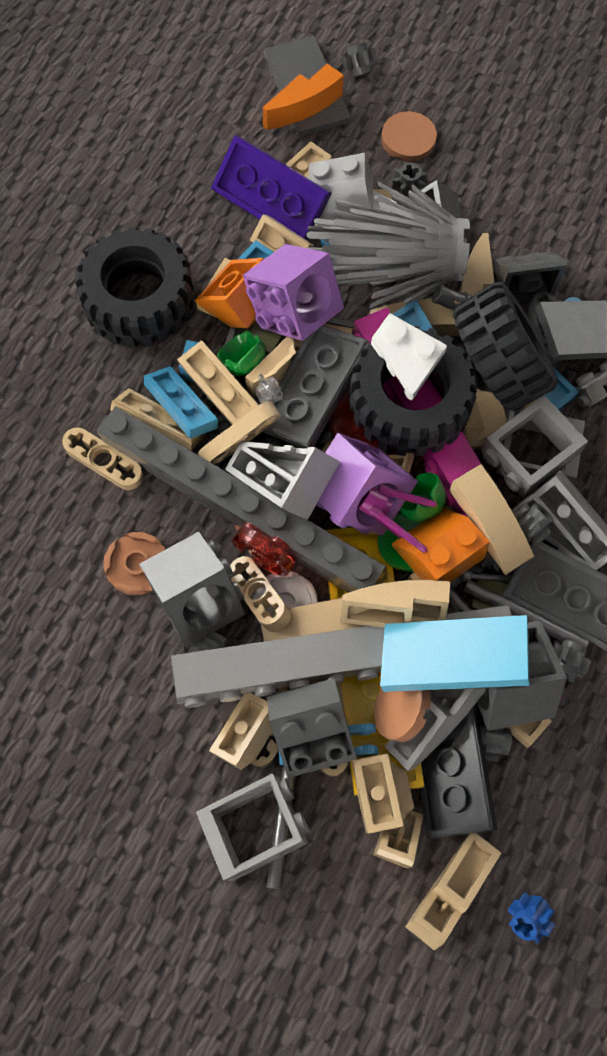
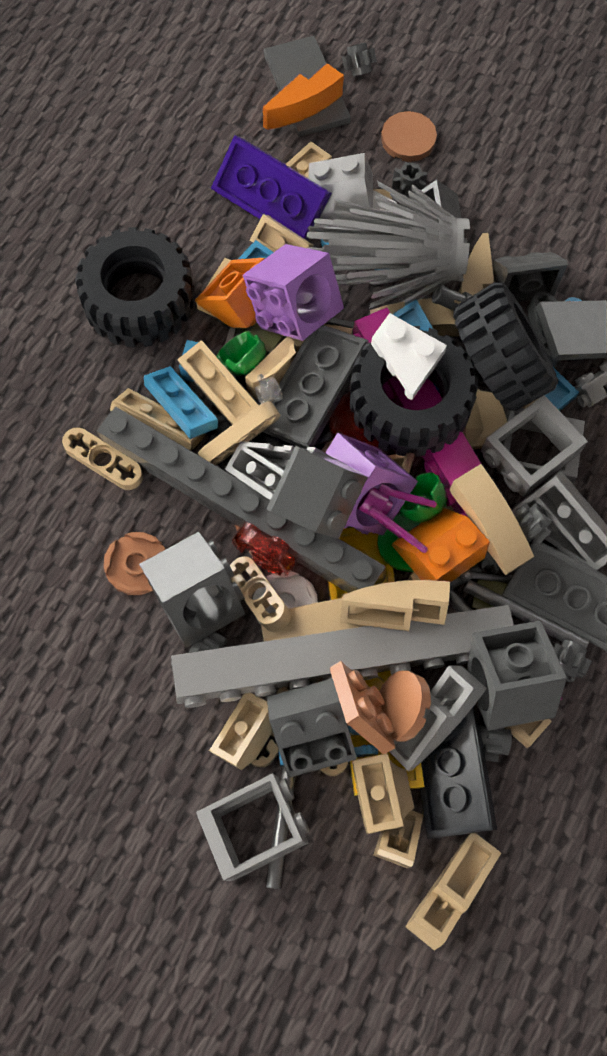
(317, 492): none -> dark grey slope
(363, 707): none -> nougat plate
(456, 654): tile -> none
(531, 917): blue gear -> none

